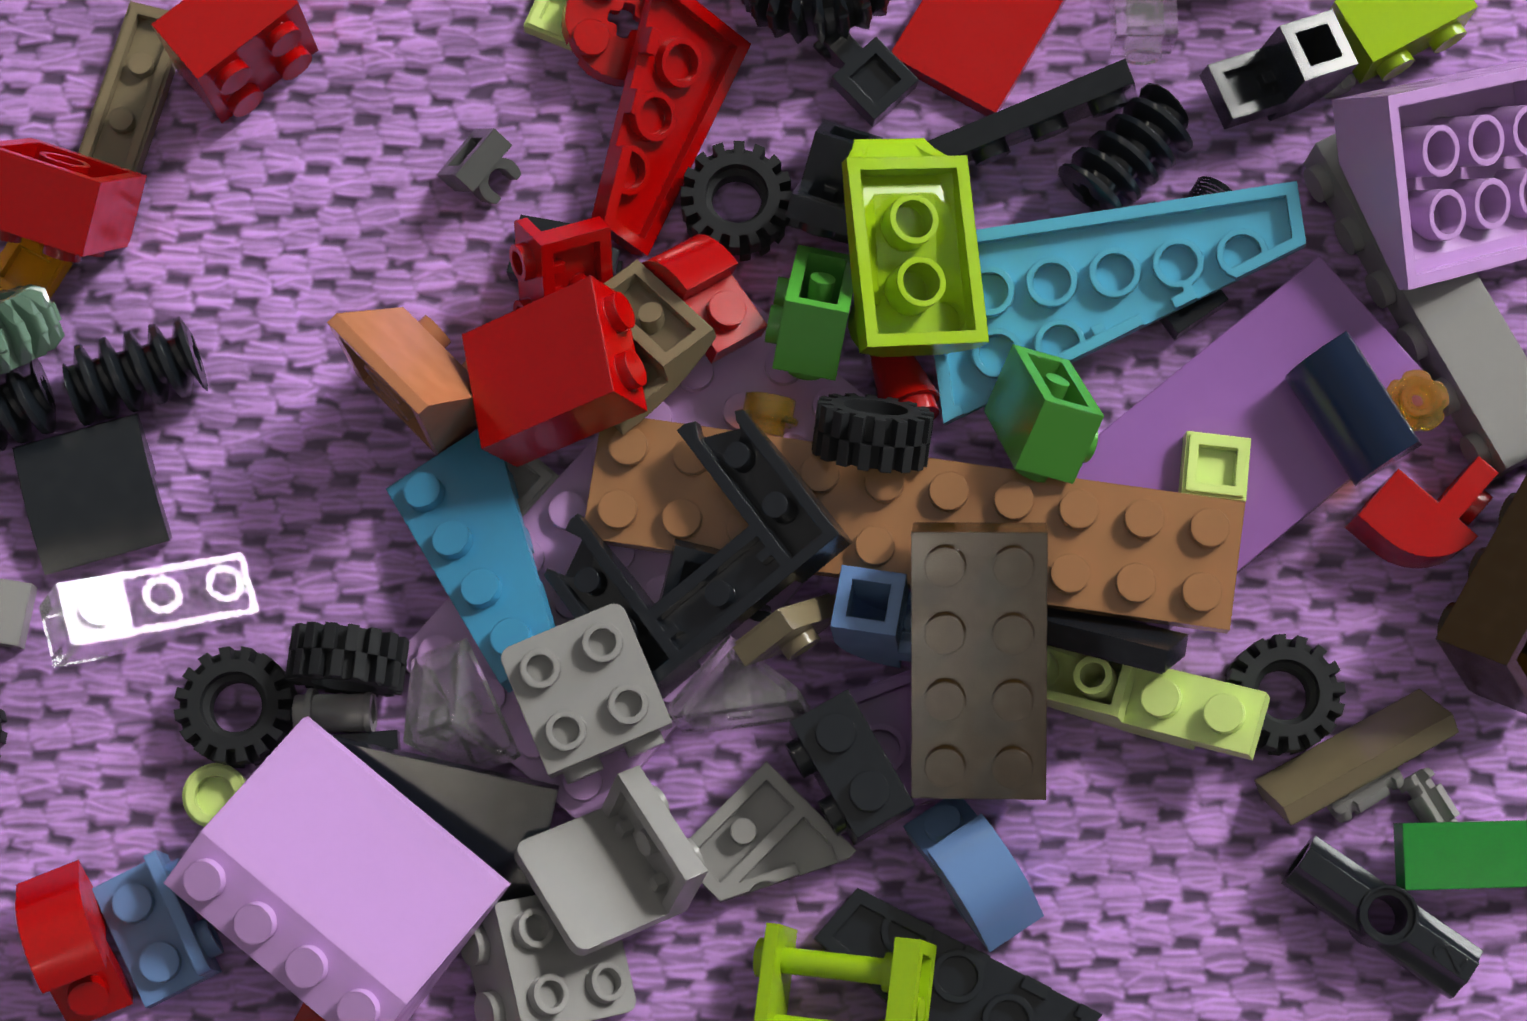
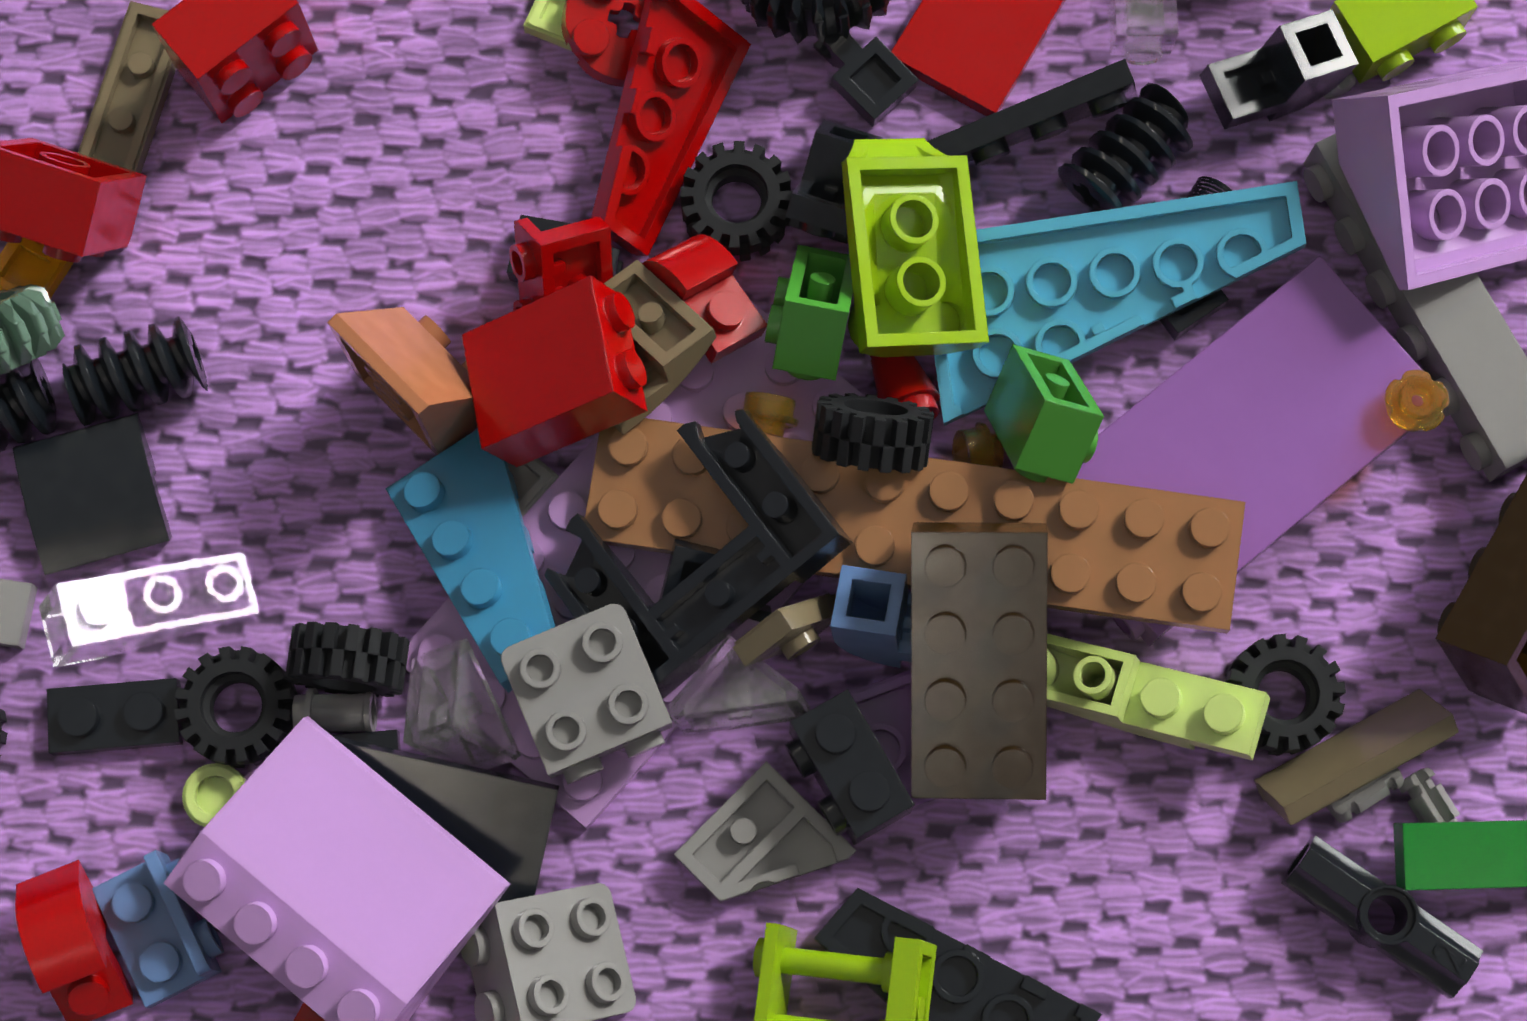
(113, 717): none -> black plate
(474, 162): dark grey tile -> none
(613, 867): light grey bracket -> none
(975, 871): medium blue brick -> none
(977, 446): none -> clear yellow plate
(1116, 640): black tile -> none
(1214, 465): yellowish green tile -> none
(1352, 409): dark blue brick -> none
(1414, 528): red brick -> none

